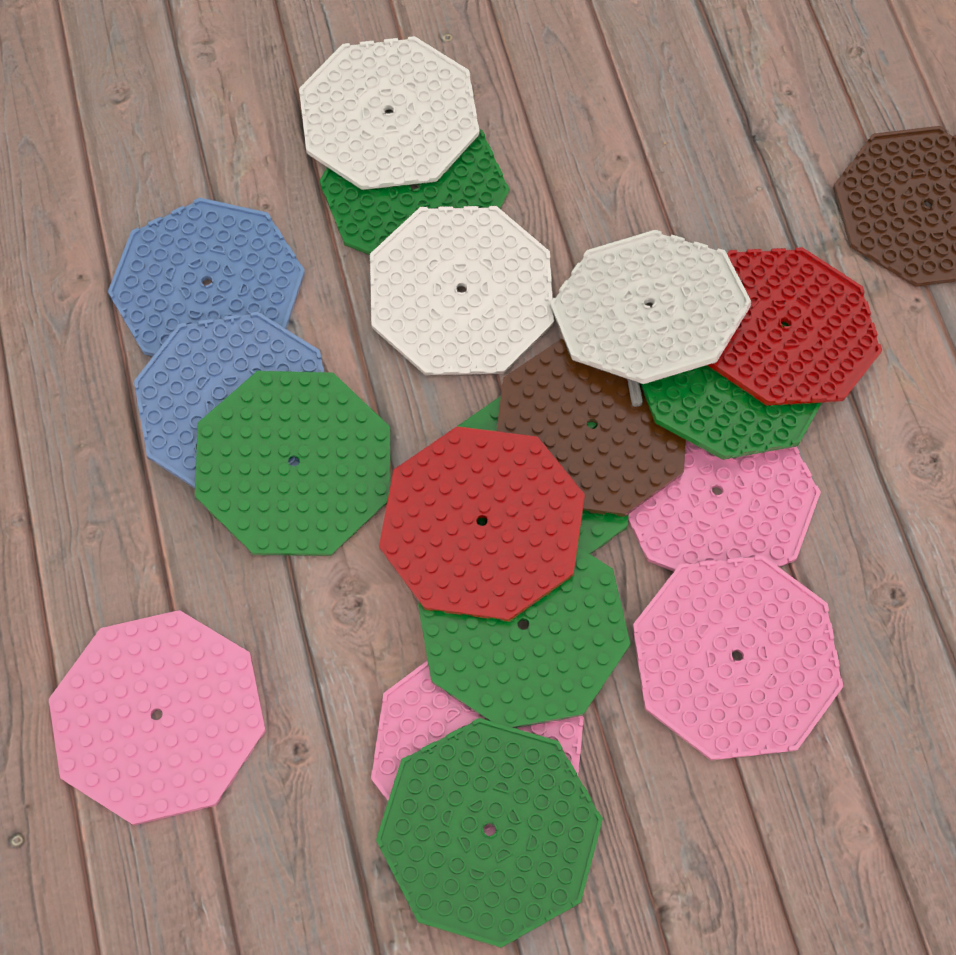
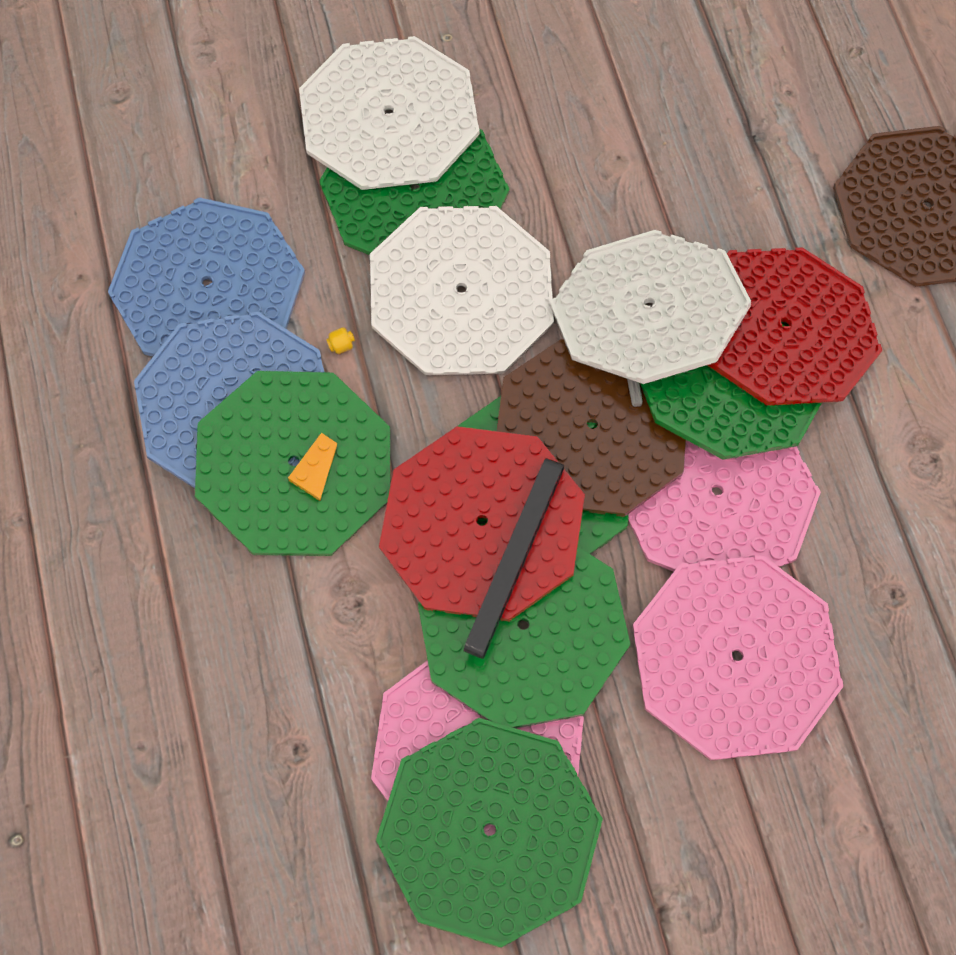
(168, 764): bright pink plate -> none
(314, 467): none -> light orange wing
(340, 340): none -> yellow head
(513, 559): none -> black beam

